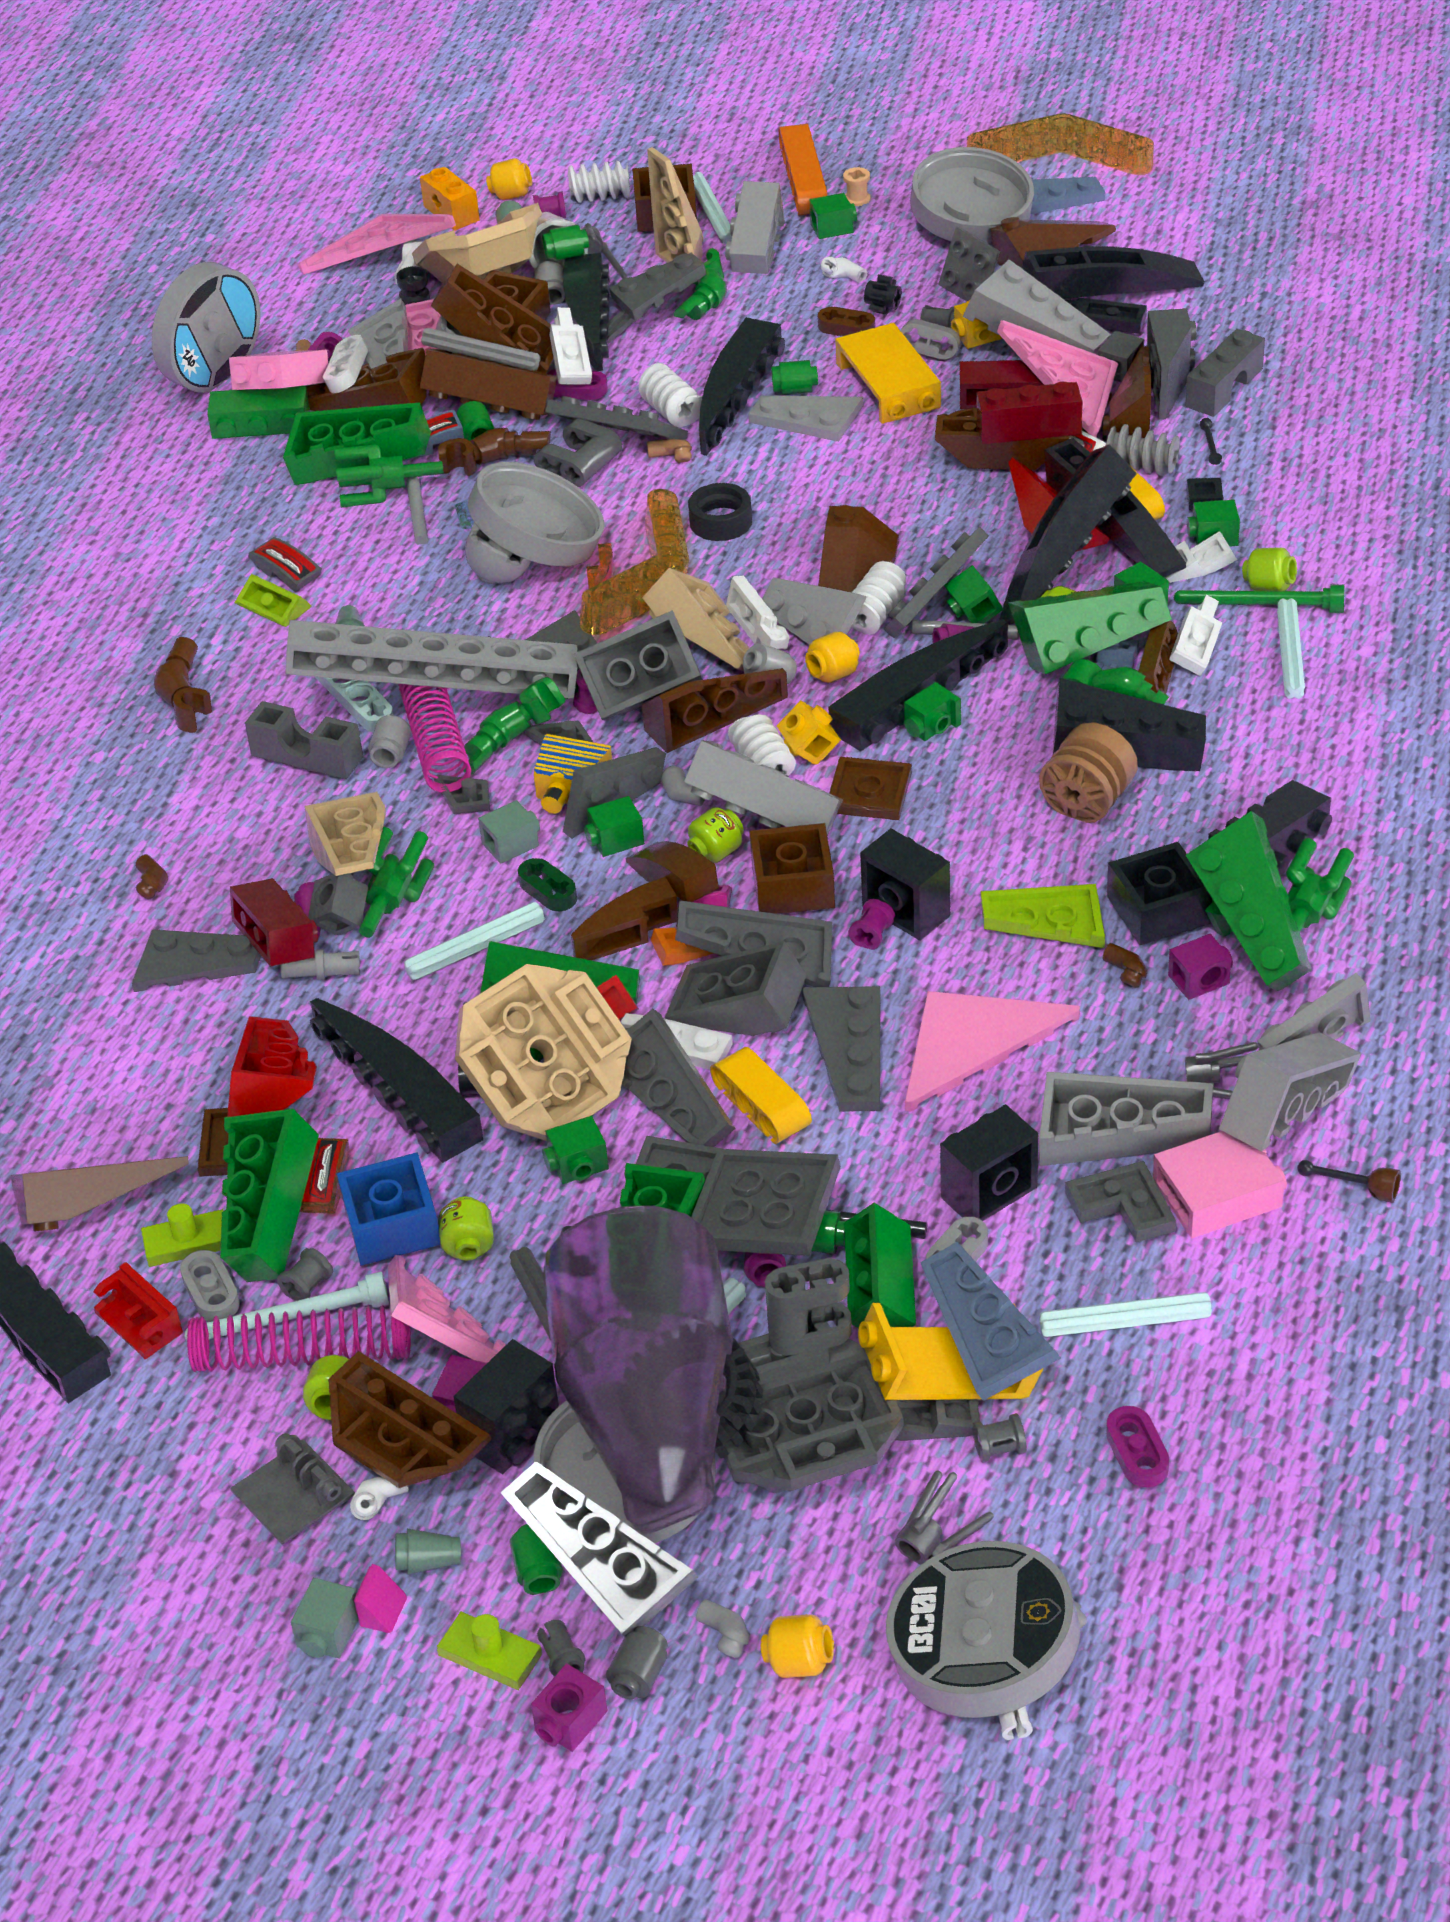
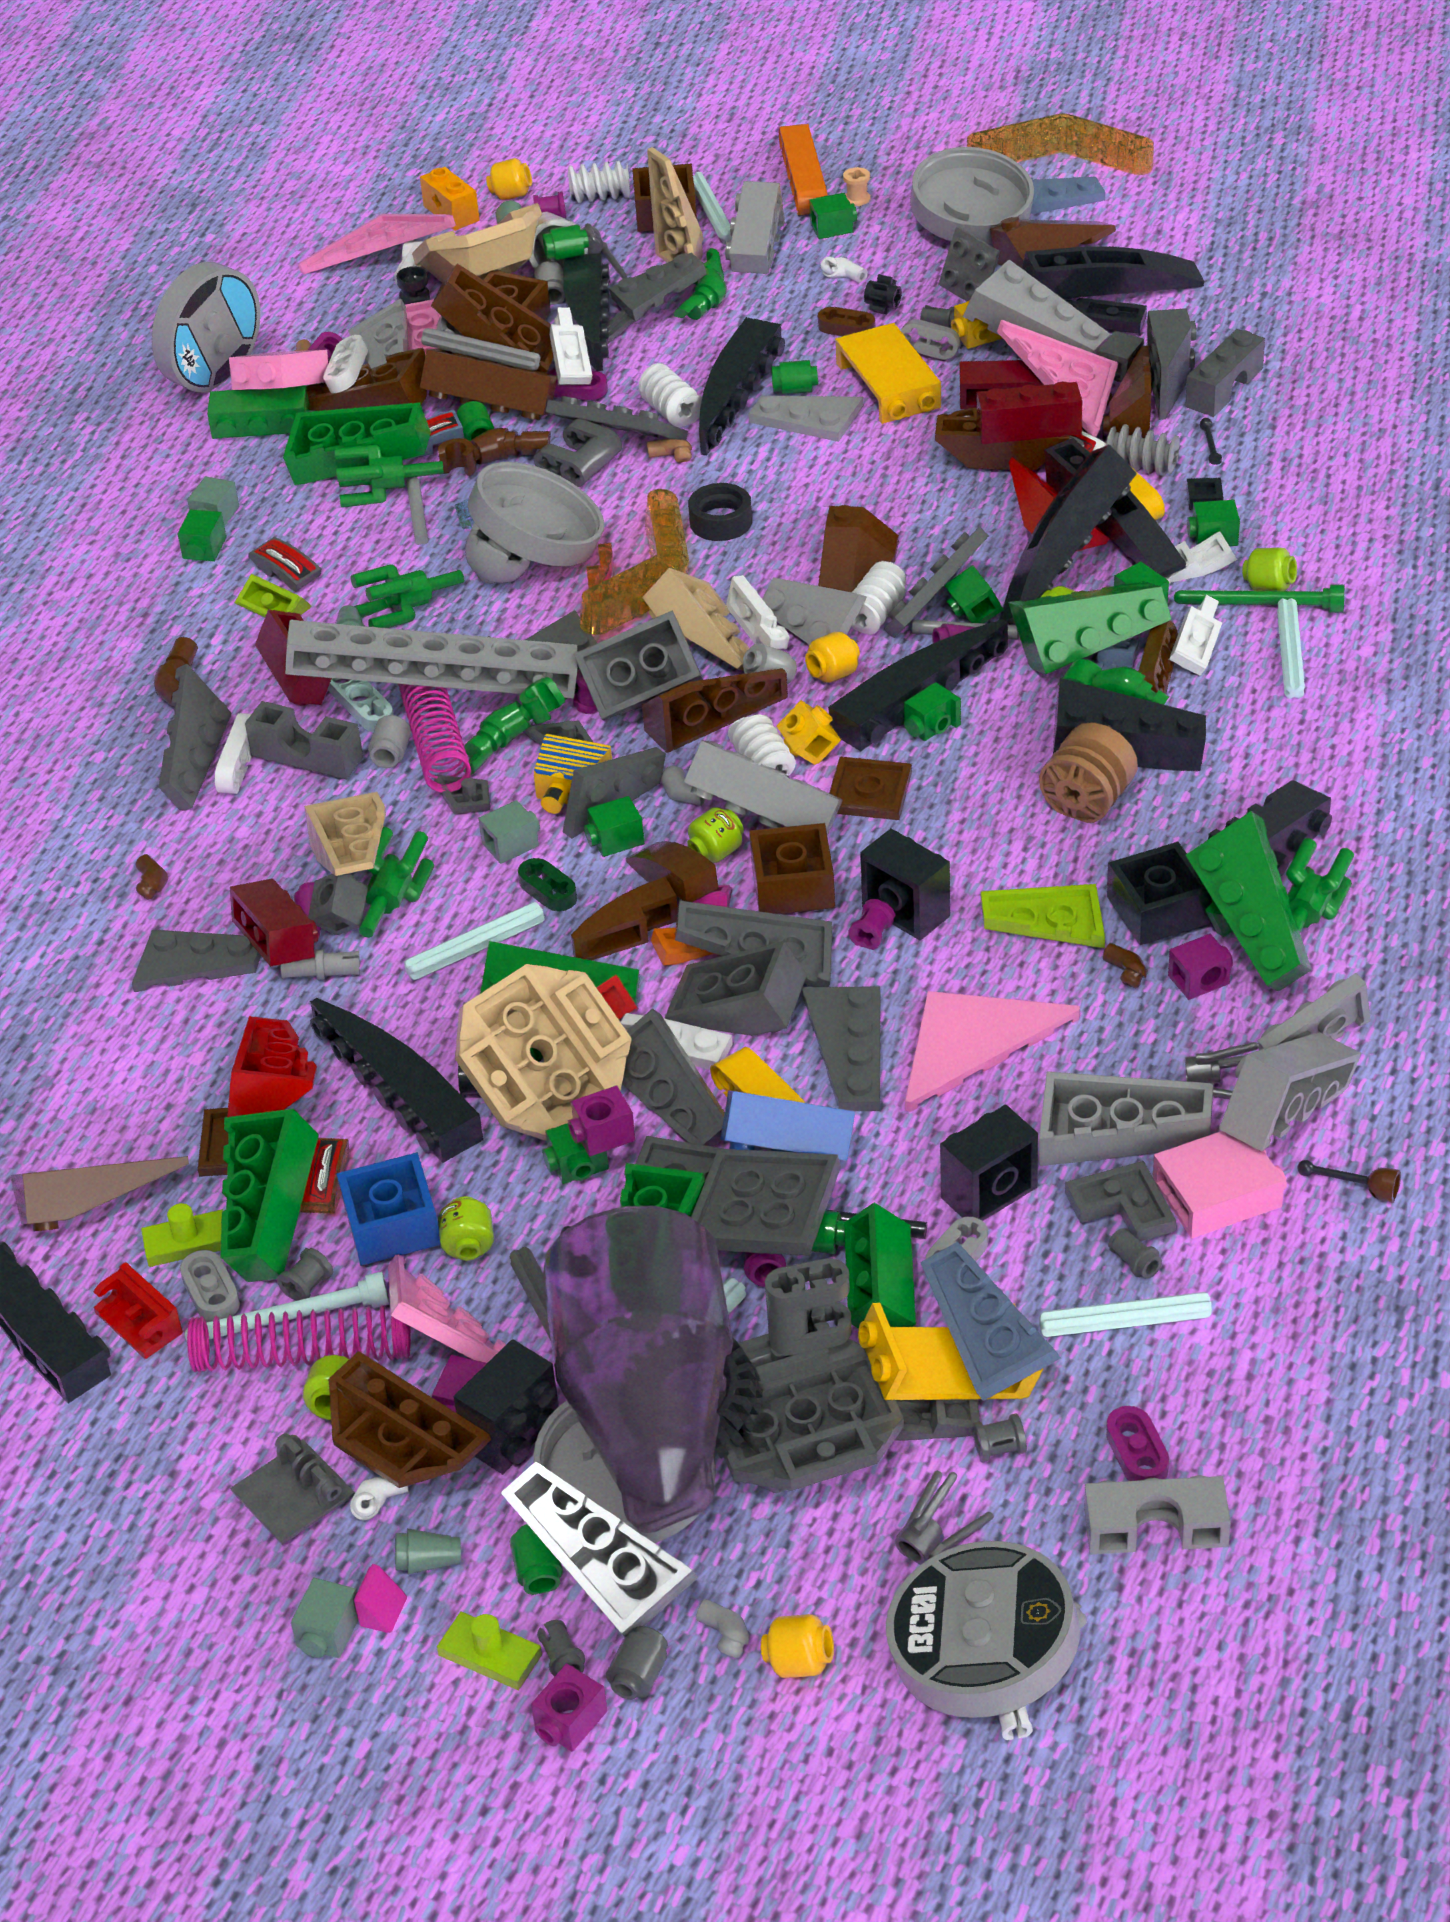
(193, 737): none -> dark grey wing
(202, 535): none -> green brick
(215, 495): none -> sand green brick
(235, 754): none -> white beam
(273, 649): none -> dark red brick
(399, 593): none -> green plant
(602, 1121): none -> magenta brick
(786, 1125): none -> brick
(1142, 1259): none -> dark grey pin
(1191, 1505): none -> light grey arch

